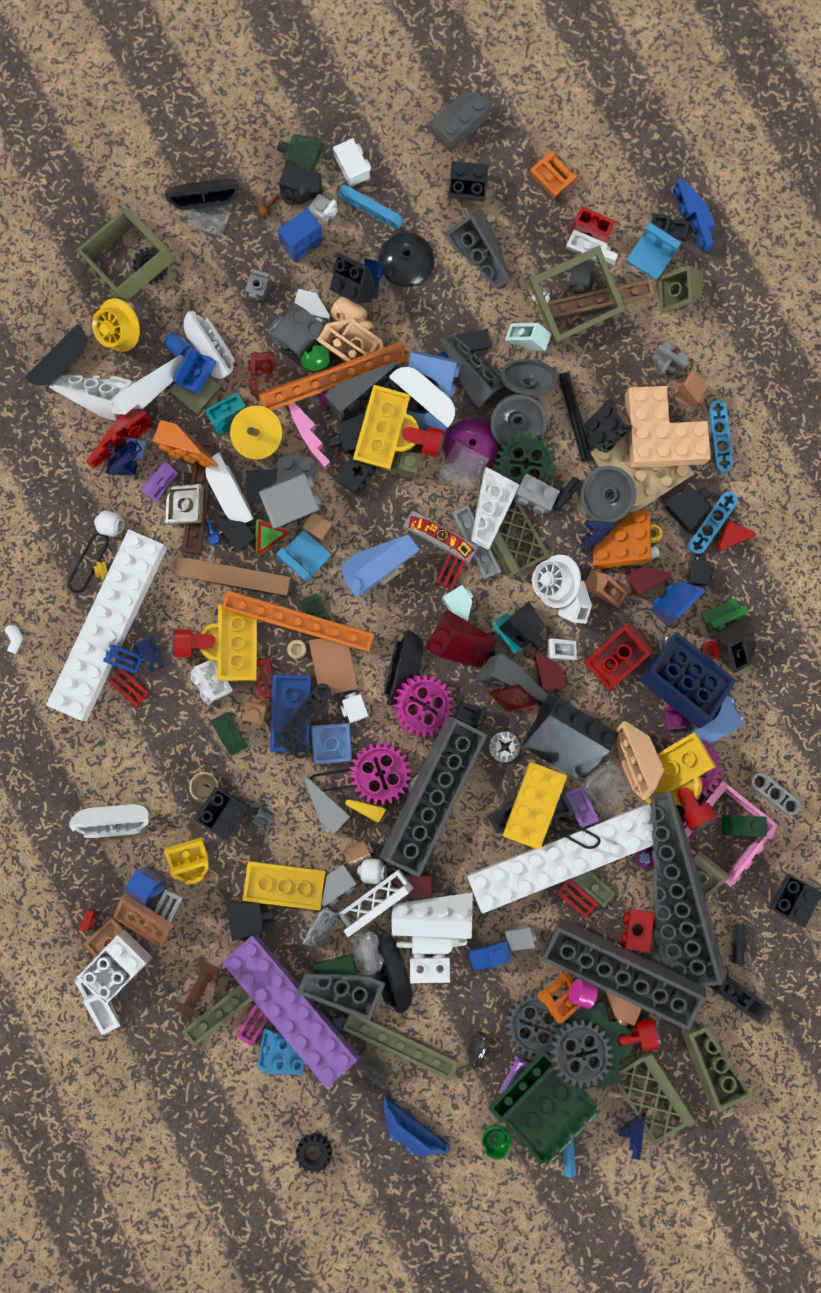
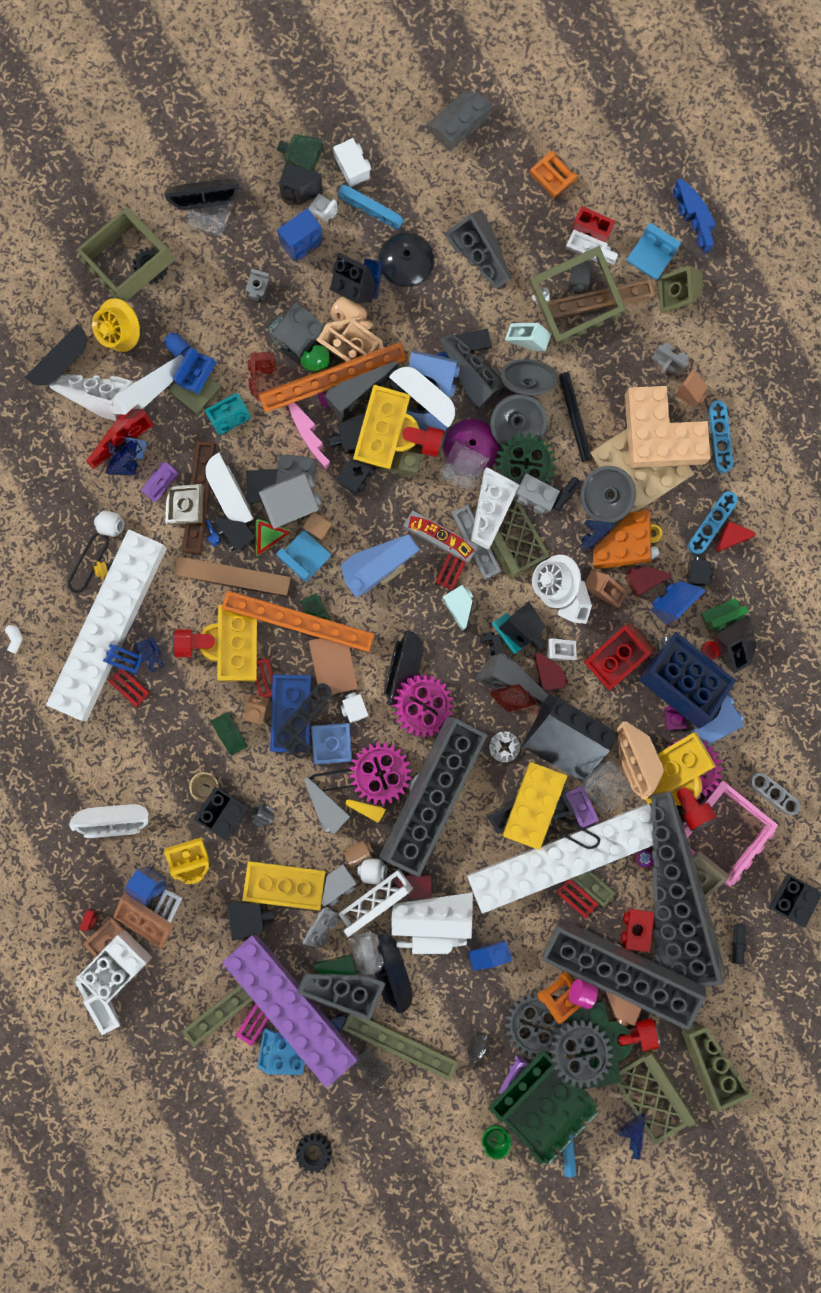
(181, 444): orange slope -> none
(206, 679): white bracket -> none
(207, 973): reddish brown fence -> none
(208, 342): white brick -> none
(256, 432): yellow piece -> none
(263, 208): dark orange hand -> none
(296, 649): tan tile -> none
(313, 304): white slope -> none
(412, 1132): blue wedge -> none
(429, 968): white brick -> none
(460, 641): dark red slope -> none
(468, 181): black slope -> none
(470, 715): black bracket -> none
(520, 937): light grey slope -> none
(607, 426): black plate -> none
(676, 228): black slope -> none
(688, 507): black torso -> none
(744, 825): dark green slope -> none
(744, 1000): black slope -> none

